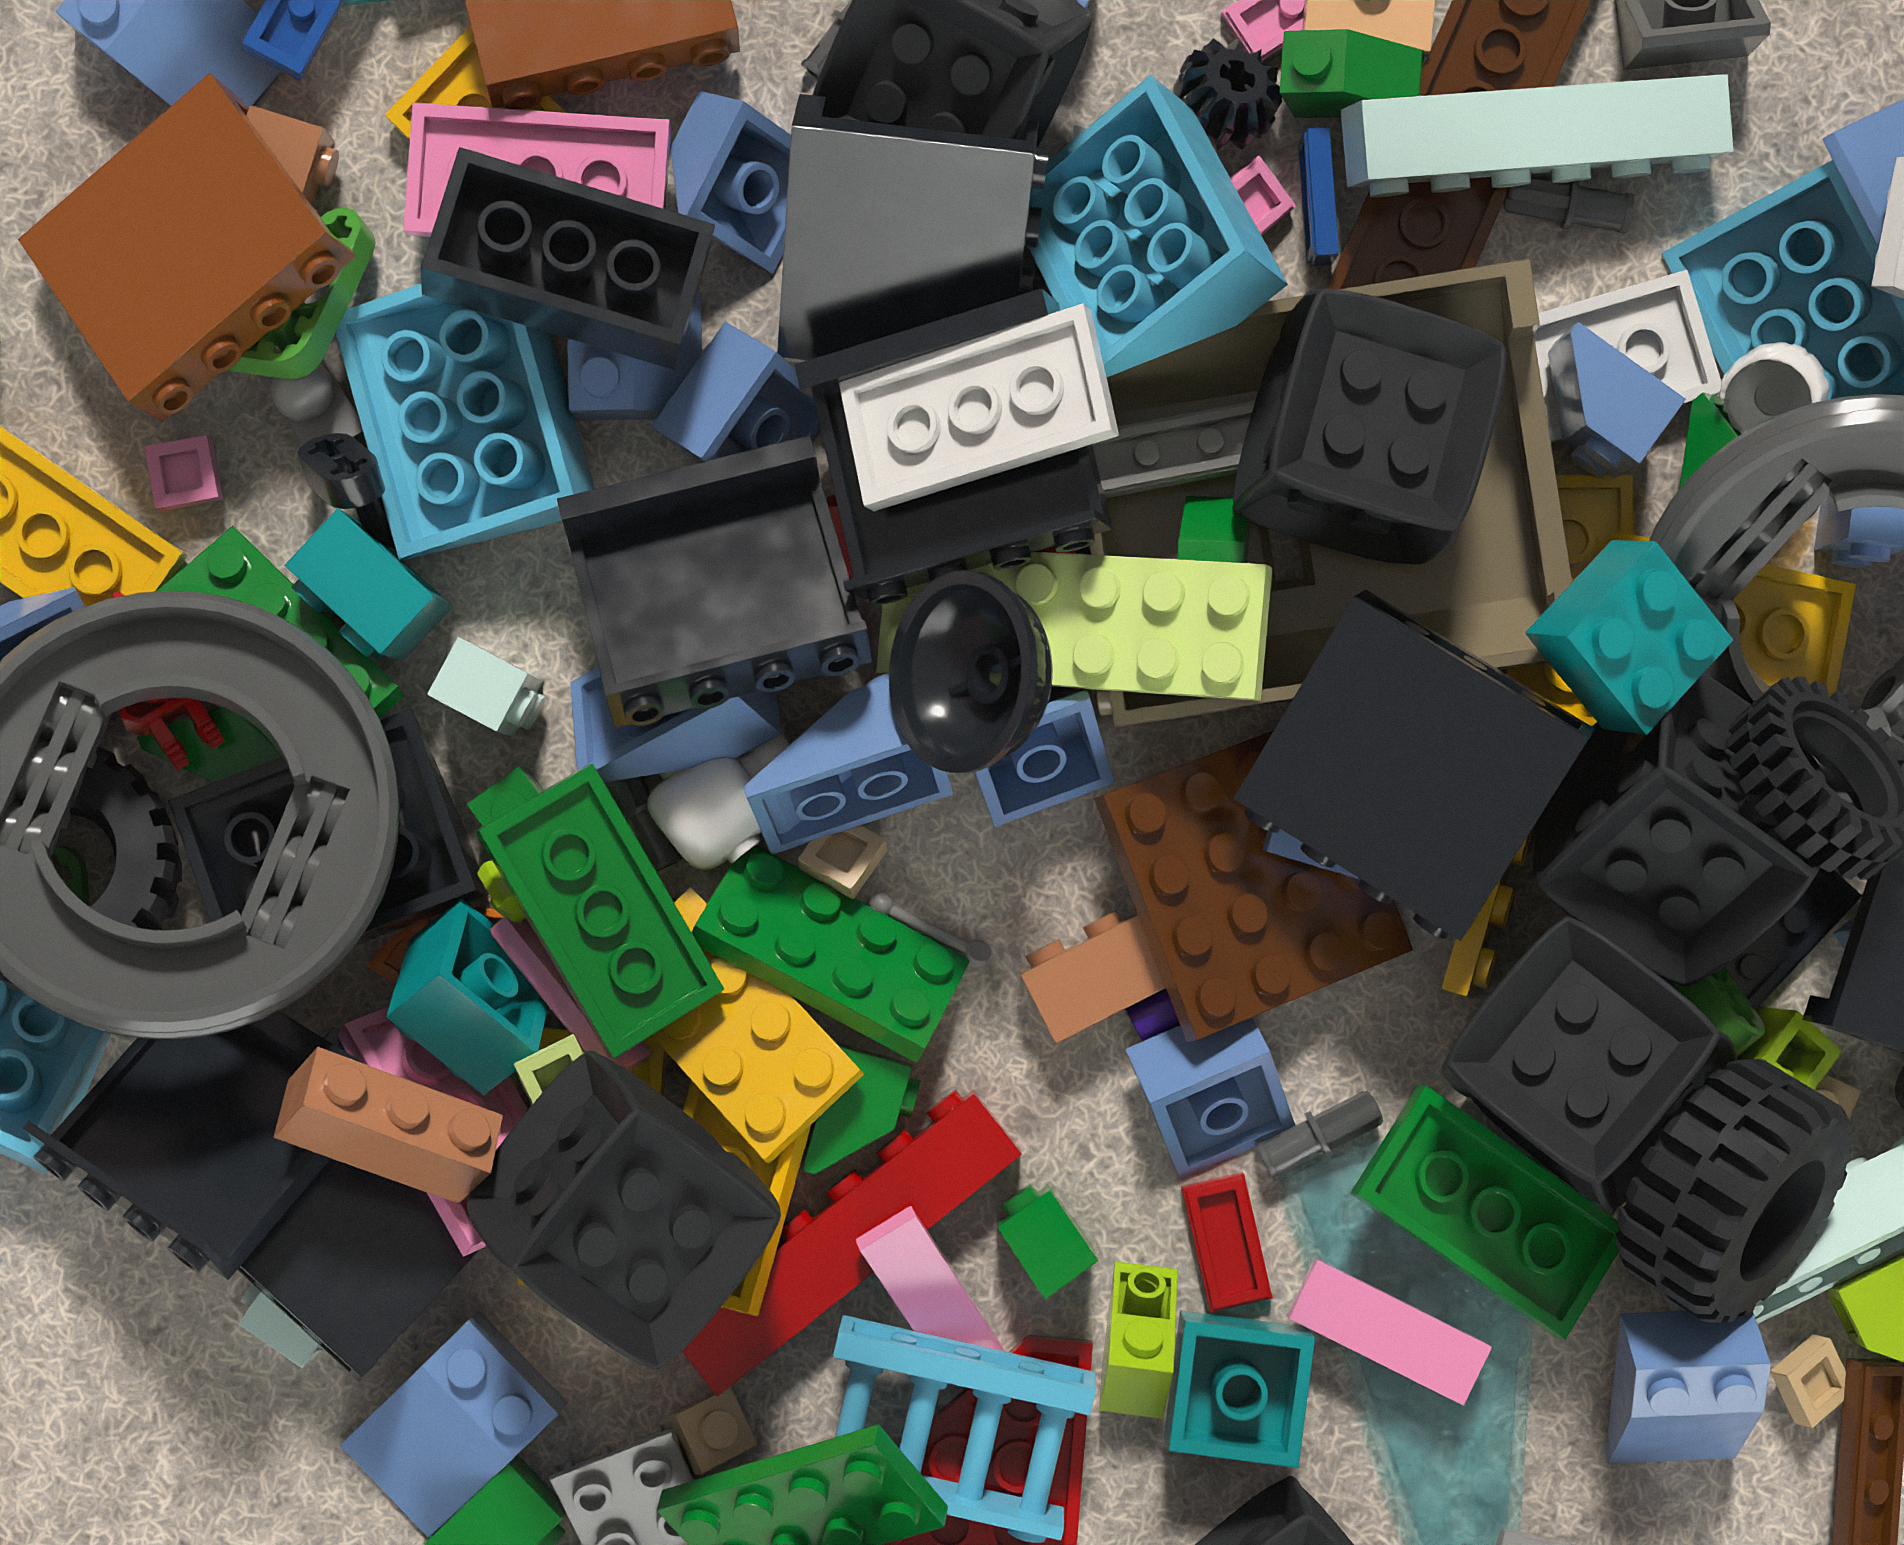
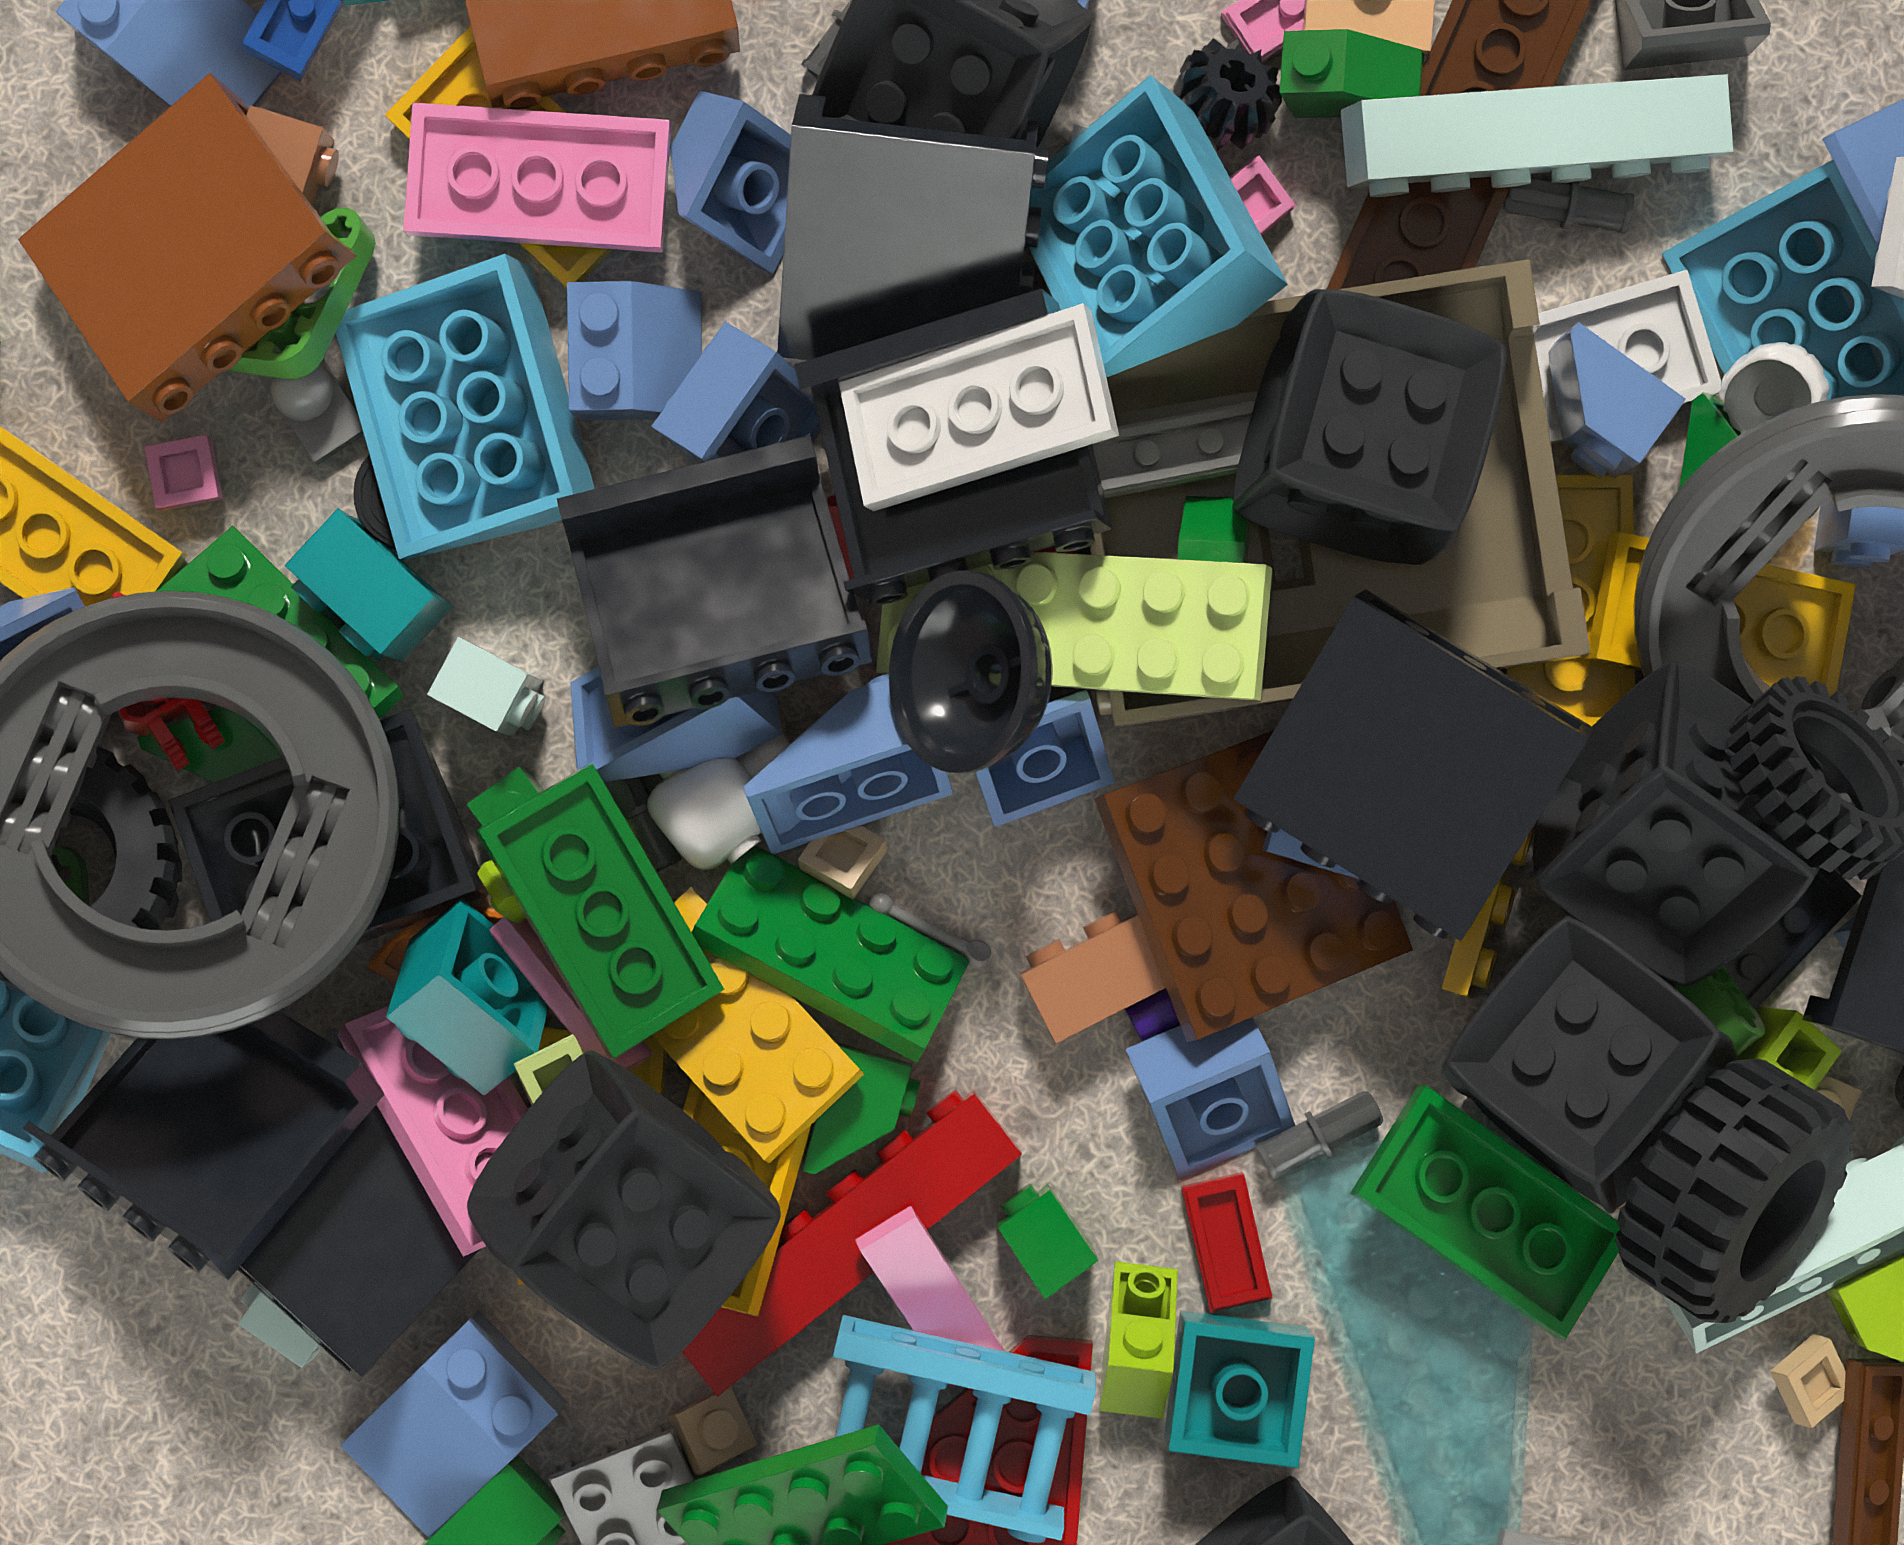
(341, 471): black beam -> none
(388, 1125): nougat brick -> none
(566, 258): black brick -> none
(1318, 197): blue tile -> none
(1389, 1331): bright pink tile -> none
(1629, 636): teal brick -> none
(1685, 1387): medium blue slope -> none

